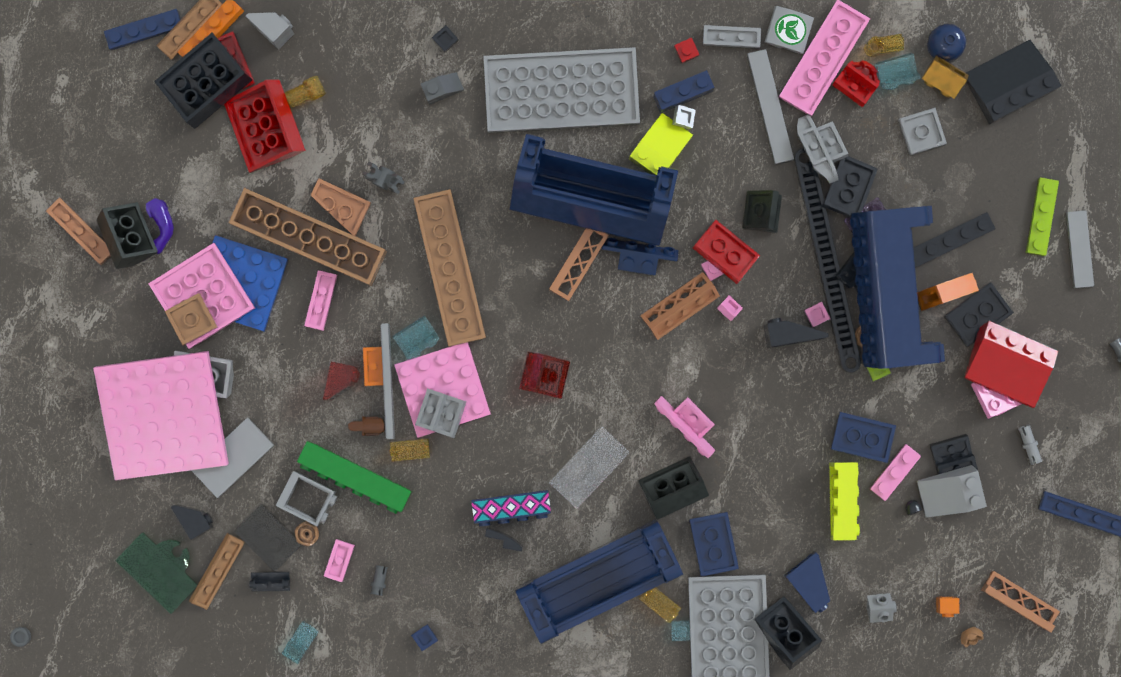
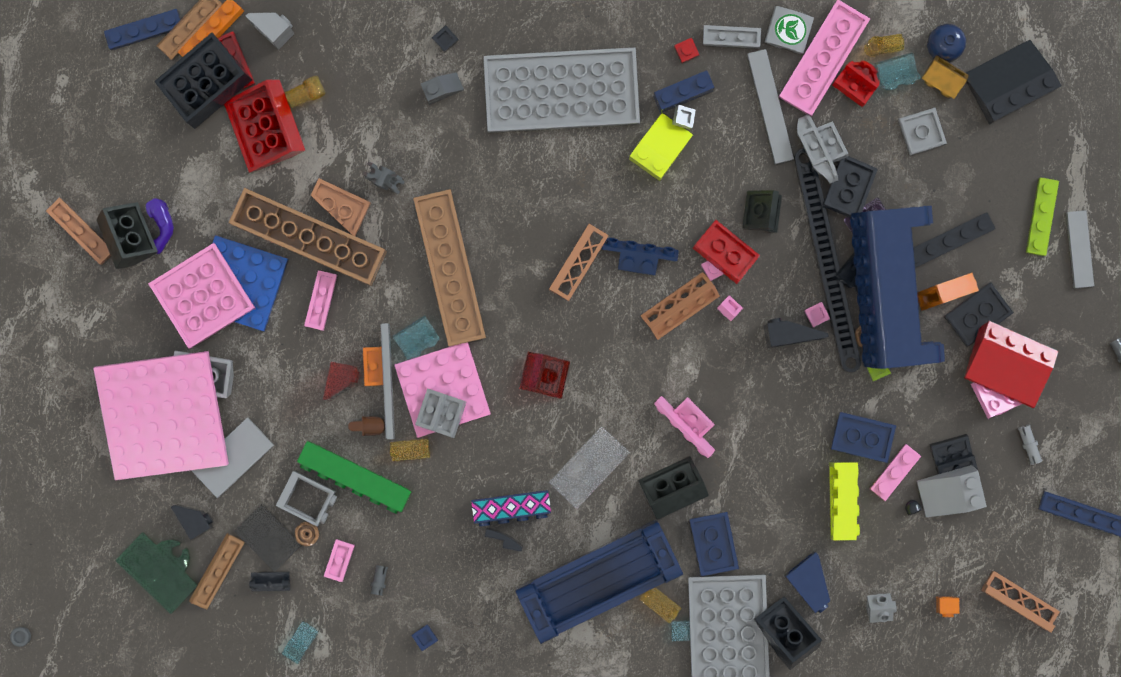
(191, 319): medium nougat plate -> none
(592, 193): dark blue piece -> none
(971, 636): medium nougat plate -> none

